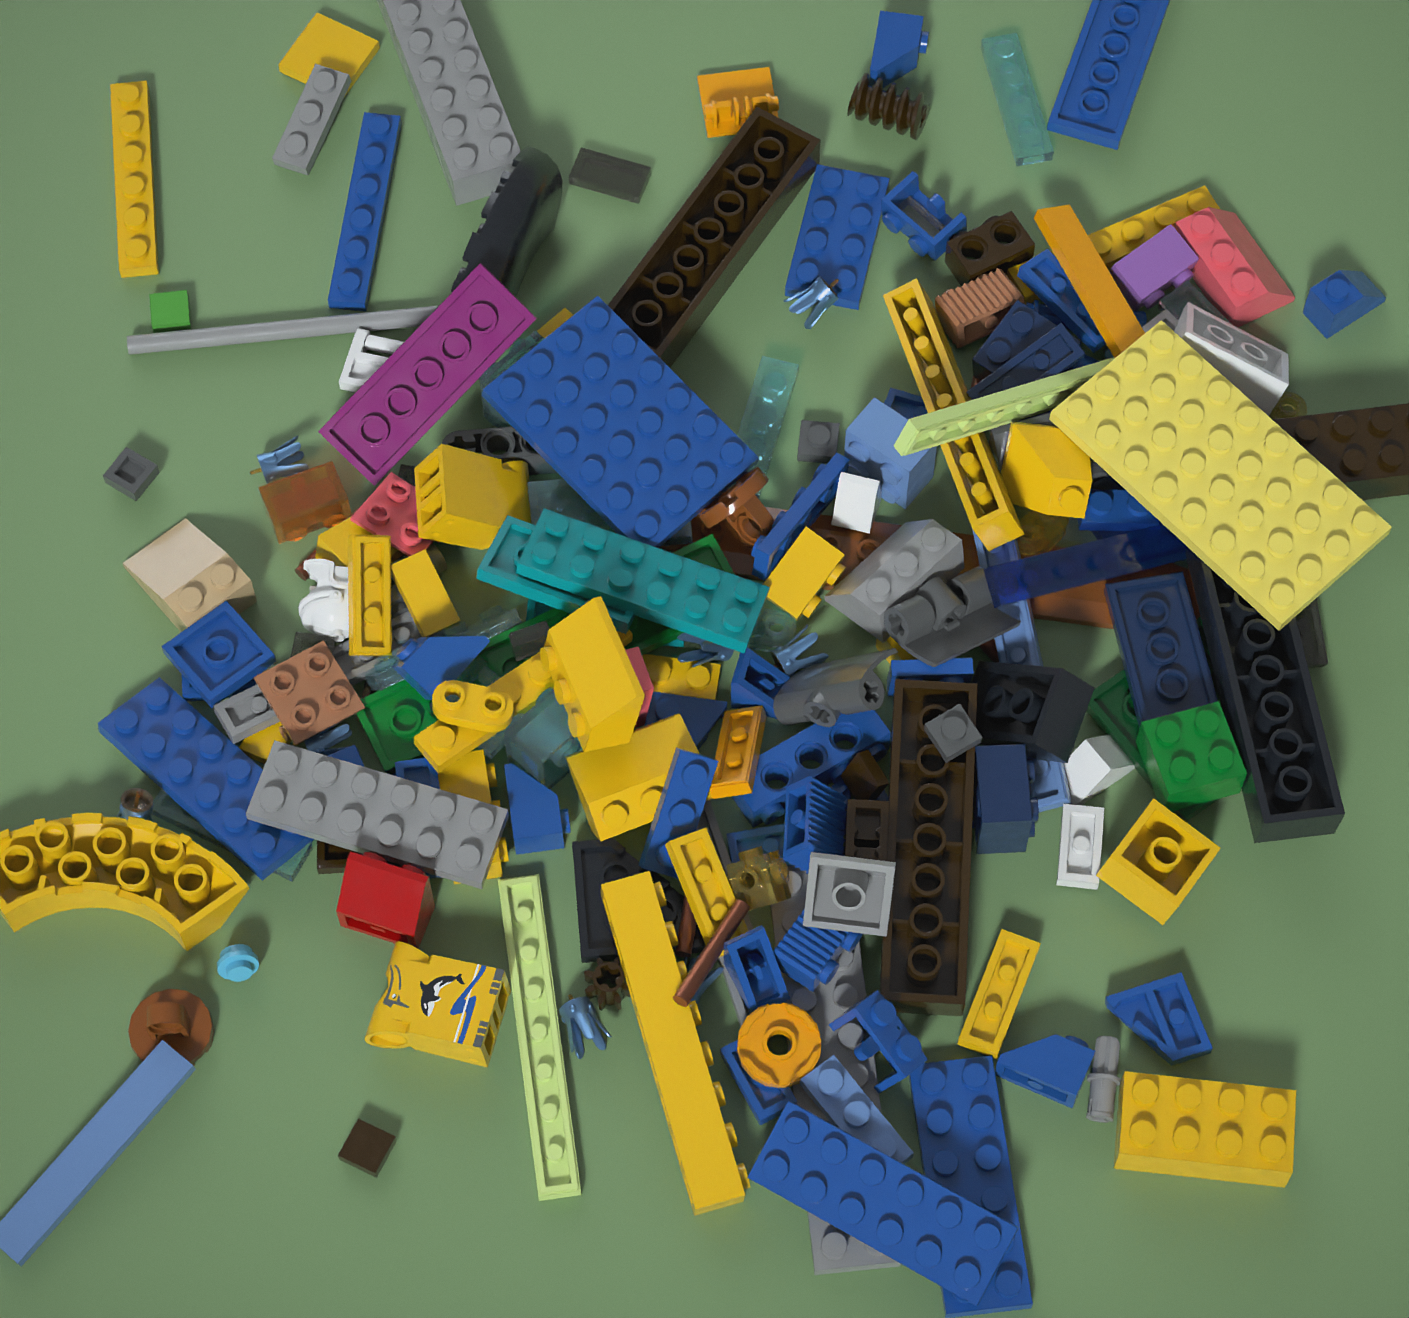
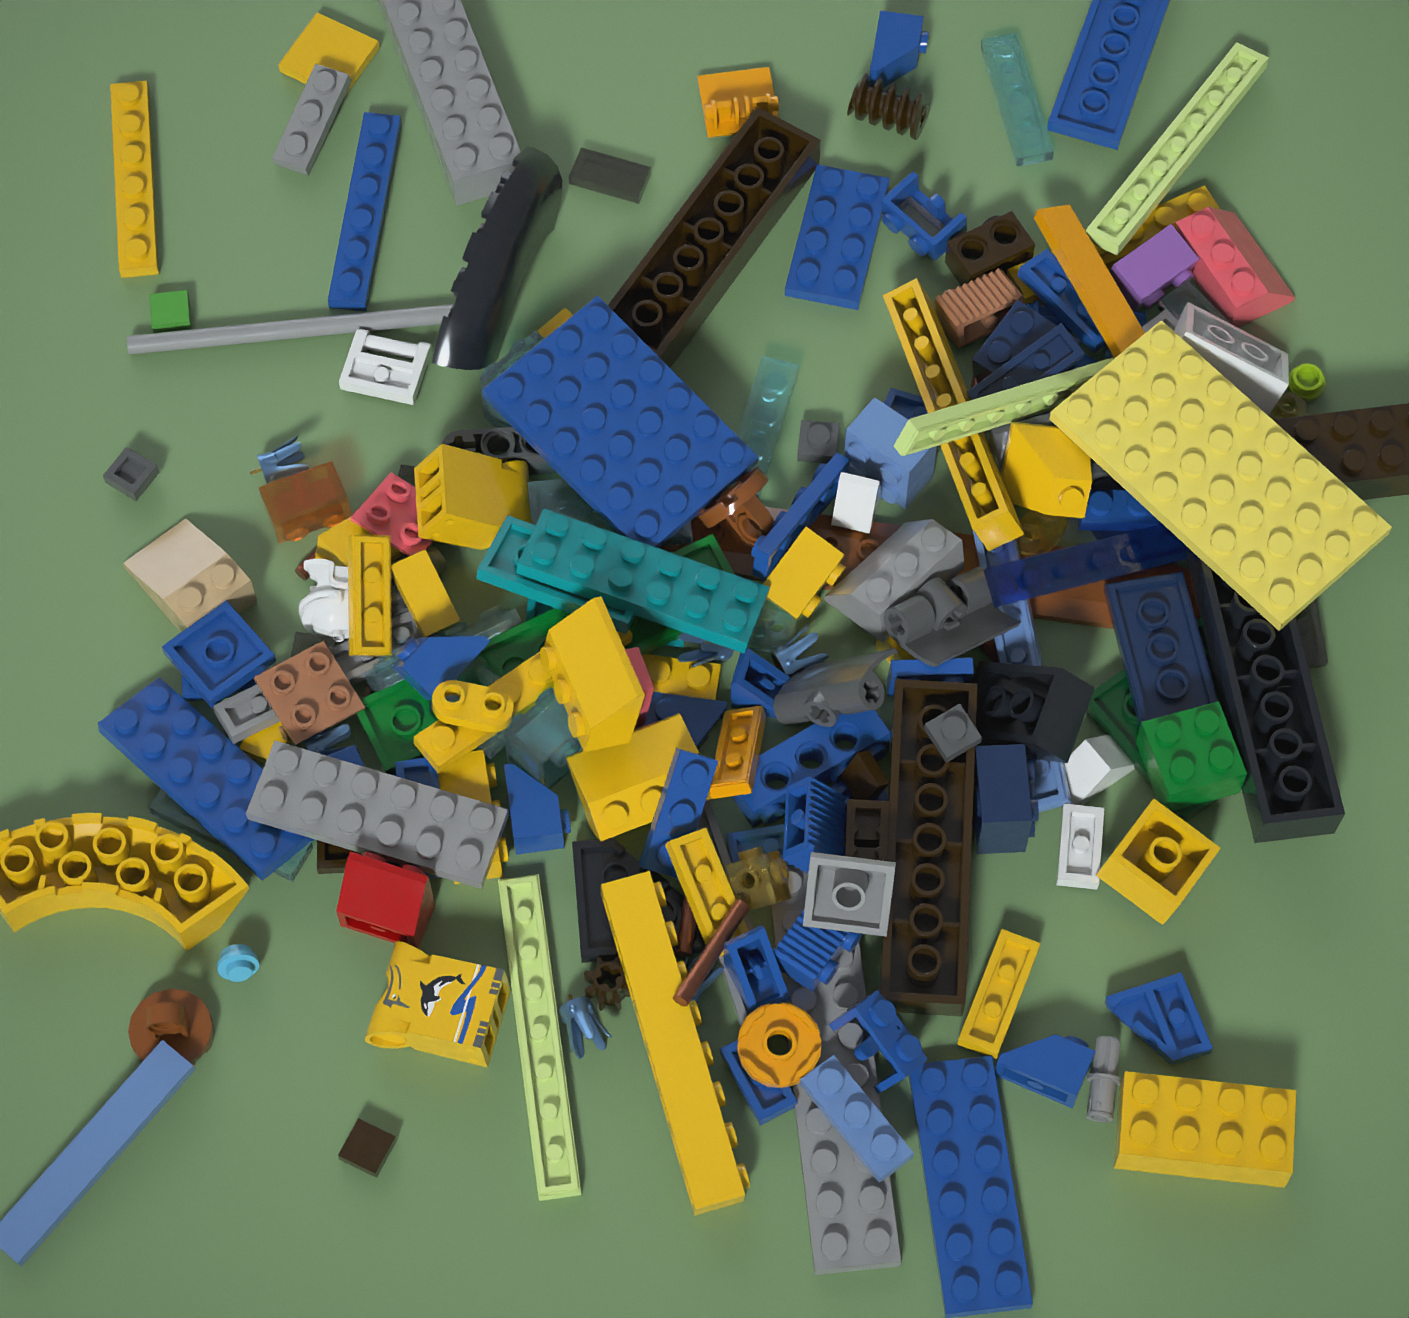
(136, 803): clear orange piece -> none
(427, 374): magenta plate -> none
(528, 640): clear smoke tile -> none
(818, 292): flat silver piece -> none
(883, 1203): blue plate -> none
(1176, 148): none -> yellowish green plate
(1307, 381): none -> lime plate
(1341, 301): blue slope -> none

